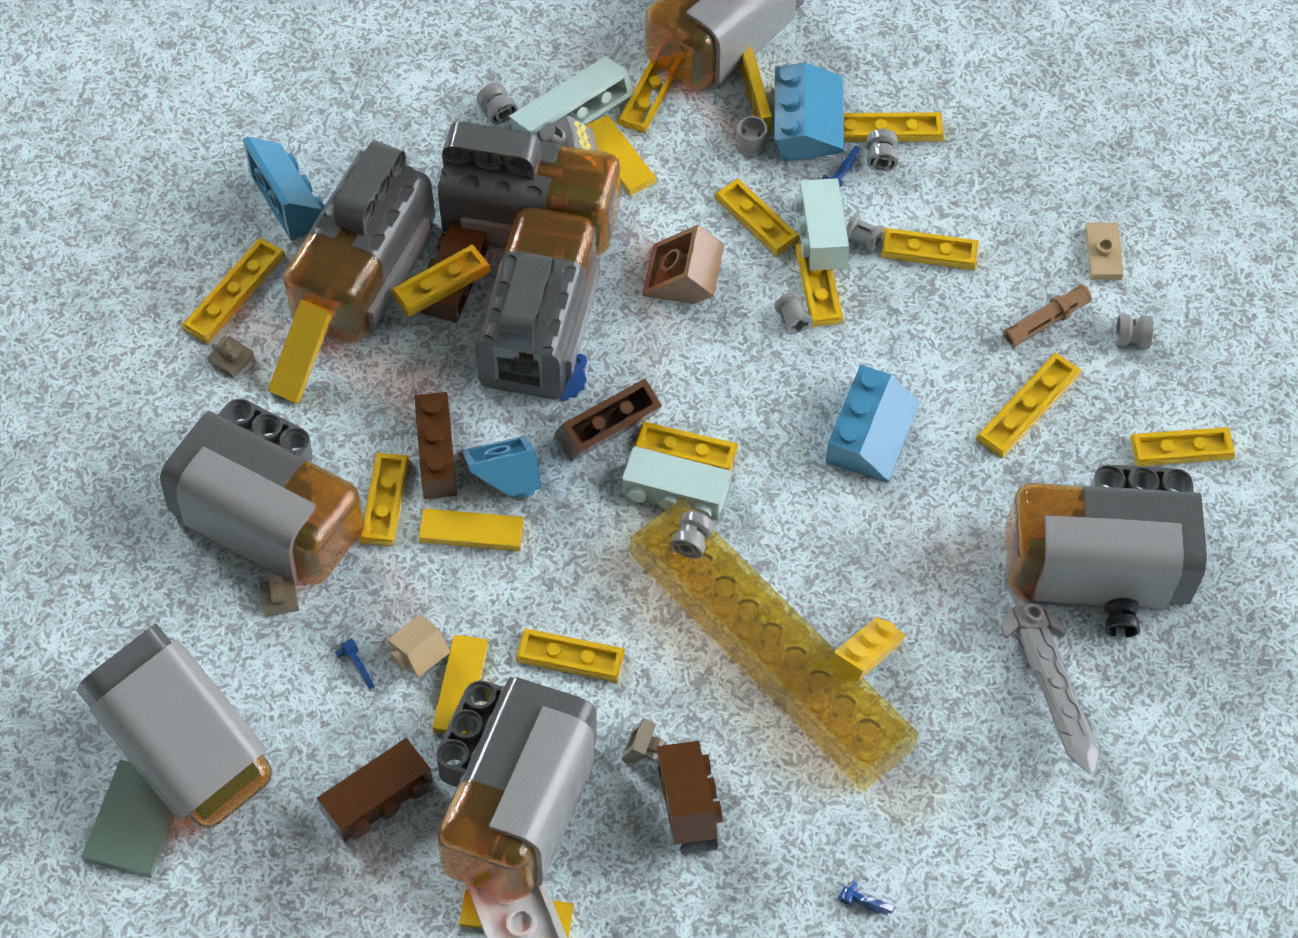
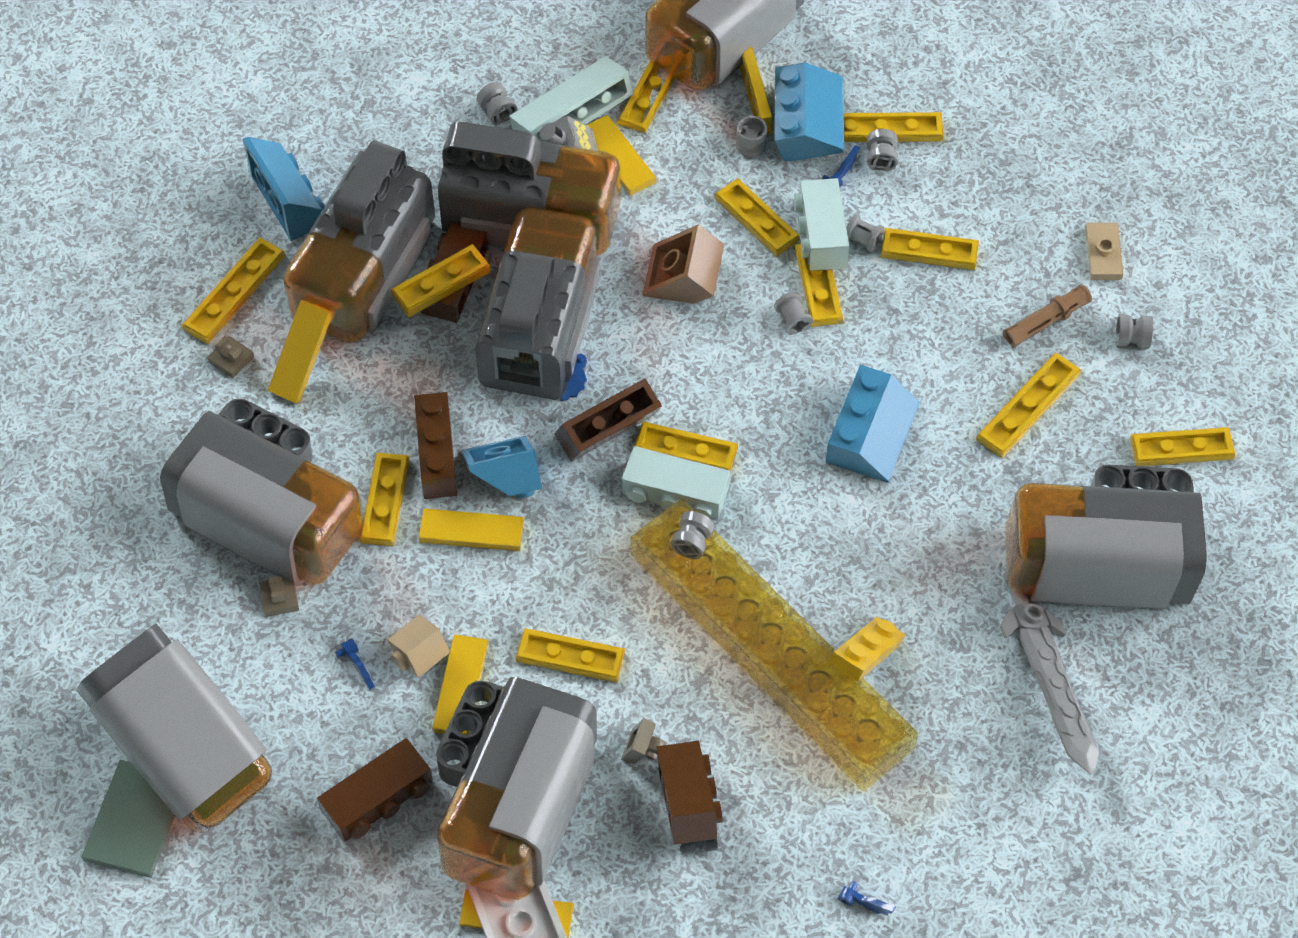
(1122, 614): black wheel -> none

